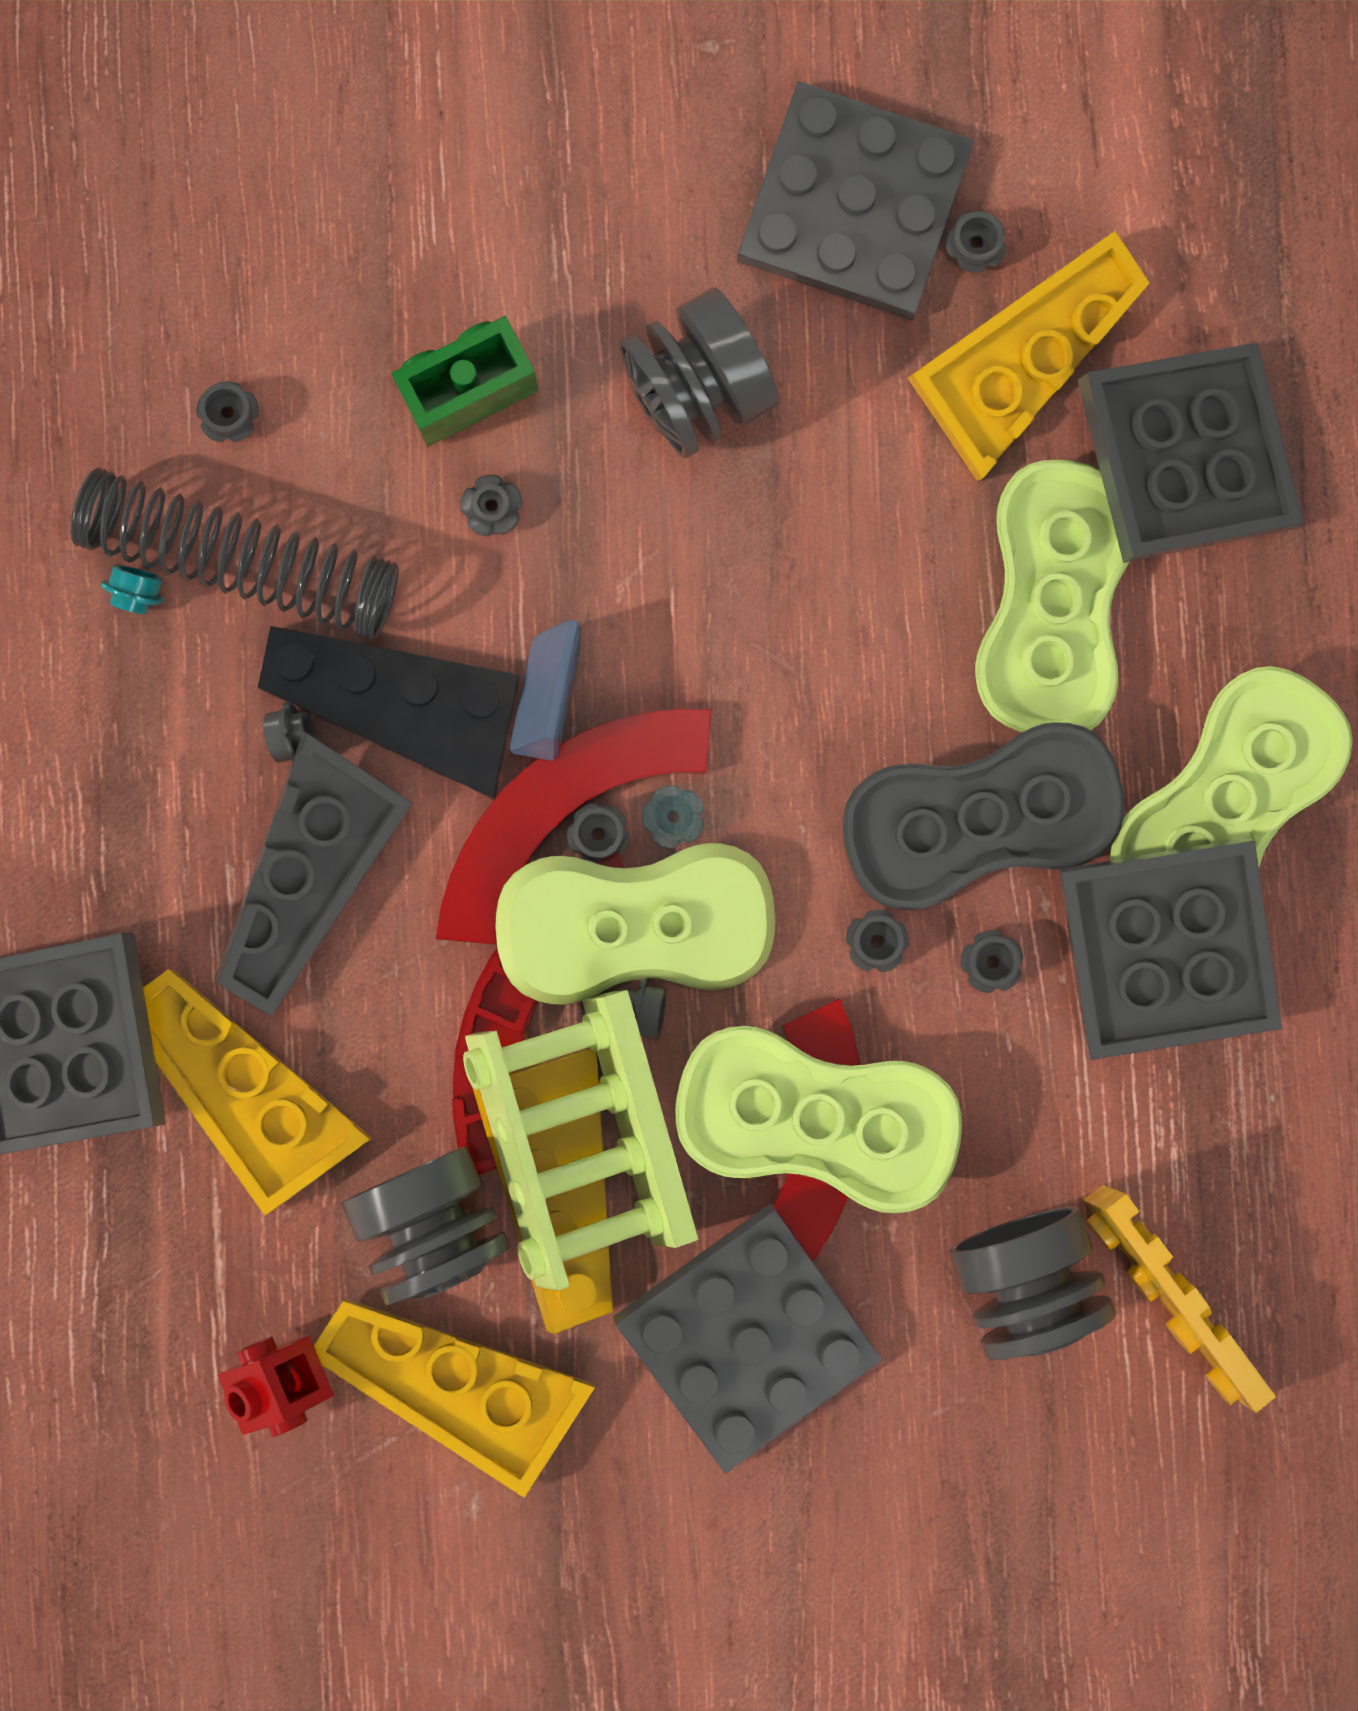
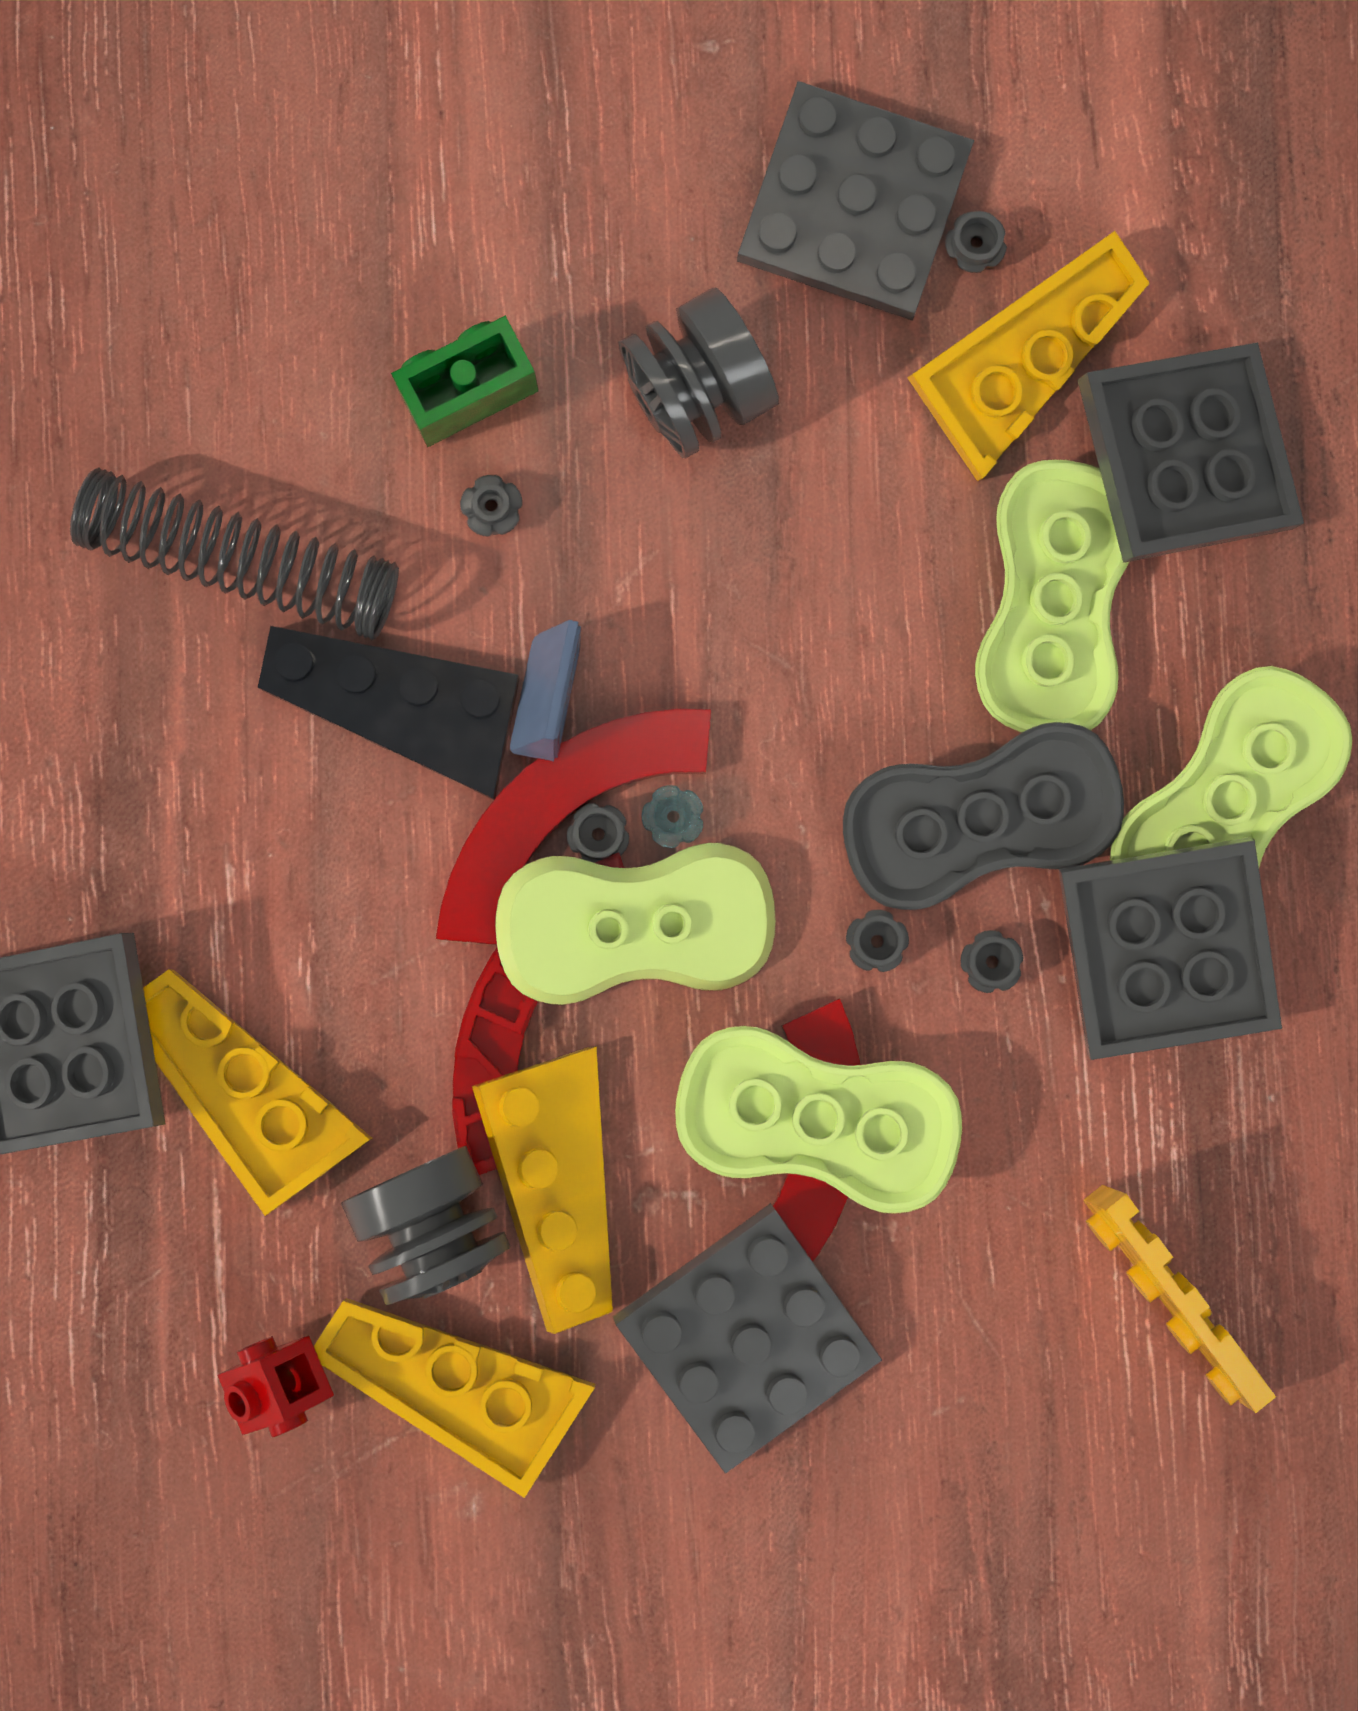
(133, 588): teal plate -> none
(223, 396): dark grey plate -> none
(284, 731): dark grey plate -> none
(311, 862): dark grey wing -> none
(641, 1152): yellowish green fence -> none
(649, 1008): dark grey plate -> none
(1037, 1297): dark grey wheel -> none

